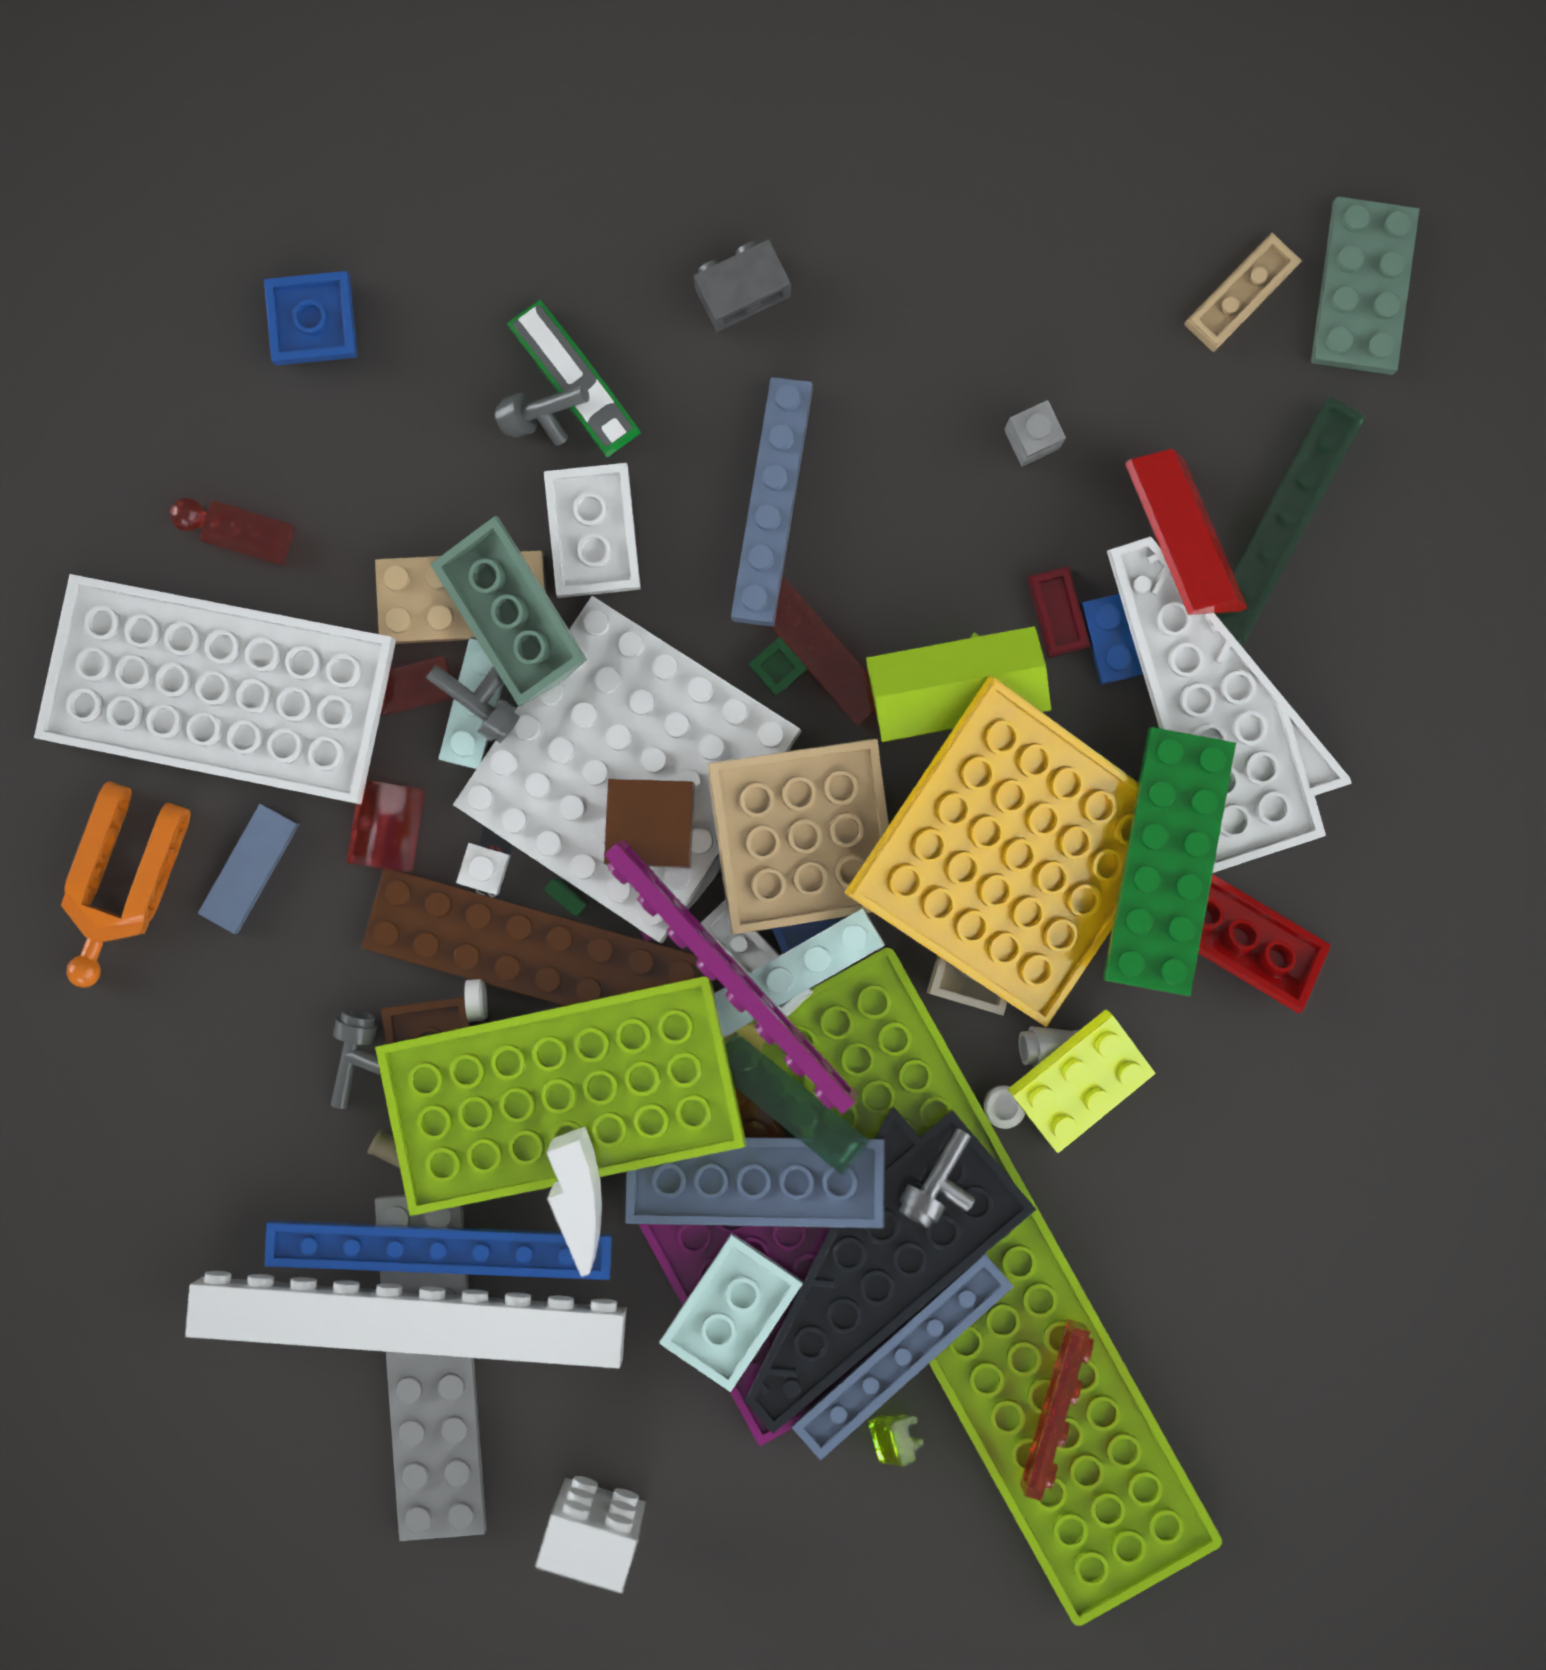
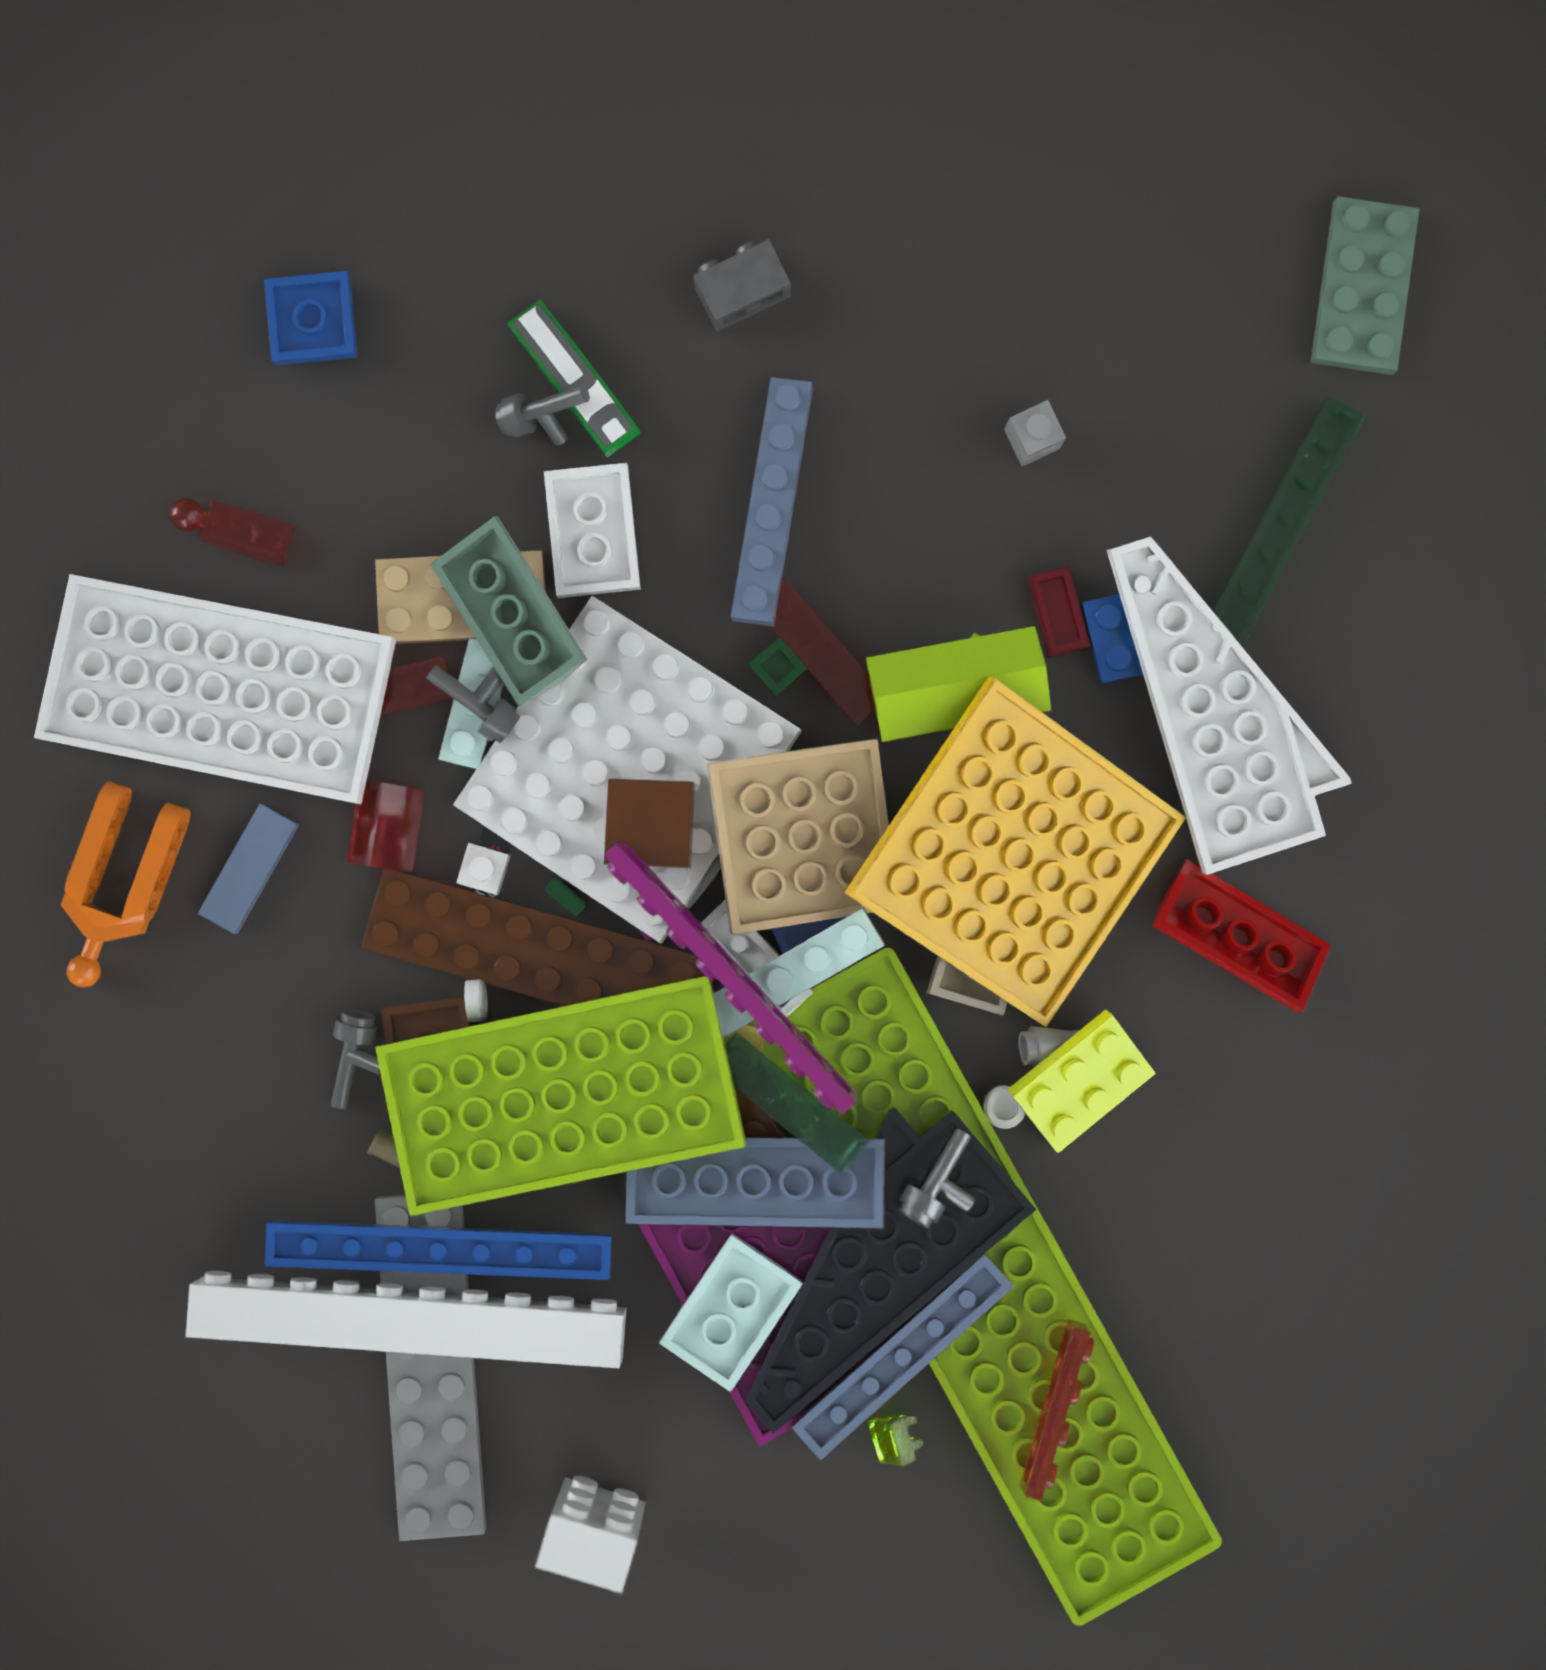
(577, 1195): white slope -> none
(1169, 861): green plate -> none
(1185, 533): red slope -> none
(1242, 292): tan tile -> none

